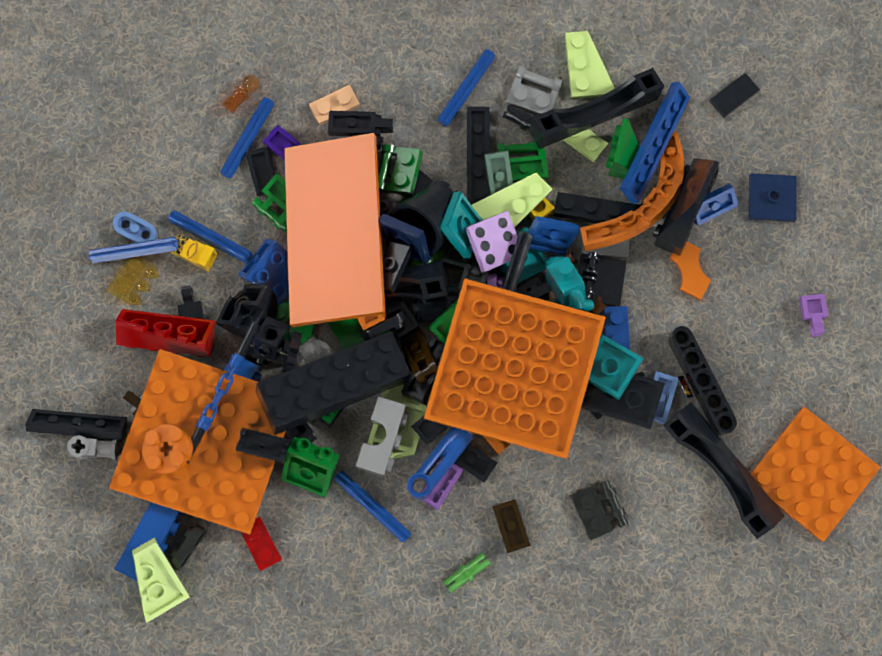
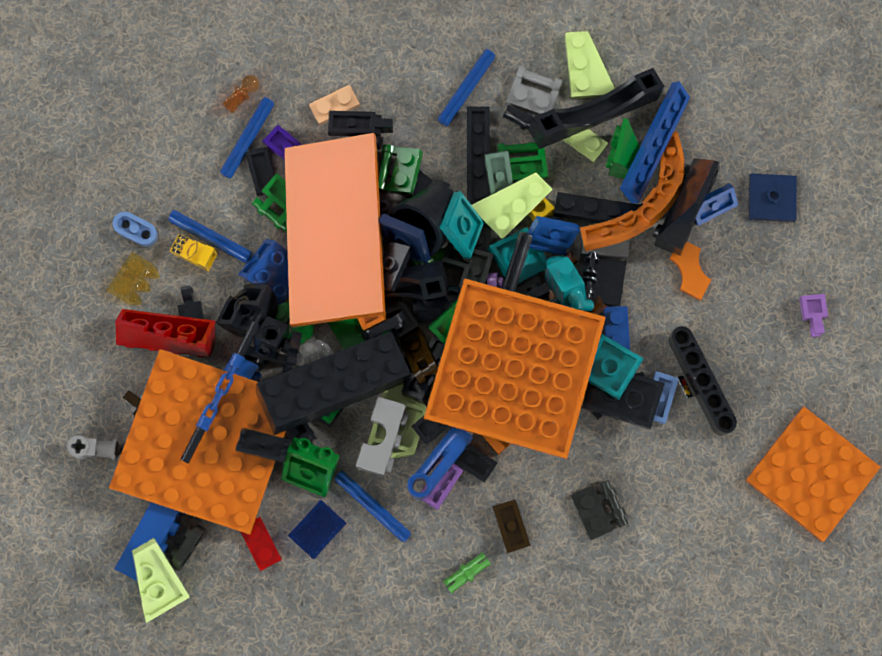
(76, 424): black plate -> none
(133, 250): axle -> none
(177, 458): orange plate -> none
(317, 529): none -> clear blue plate
(492, 240): lavender tile -> none
(734, 95): black tile -> none
(753, 503): black arch -> none

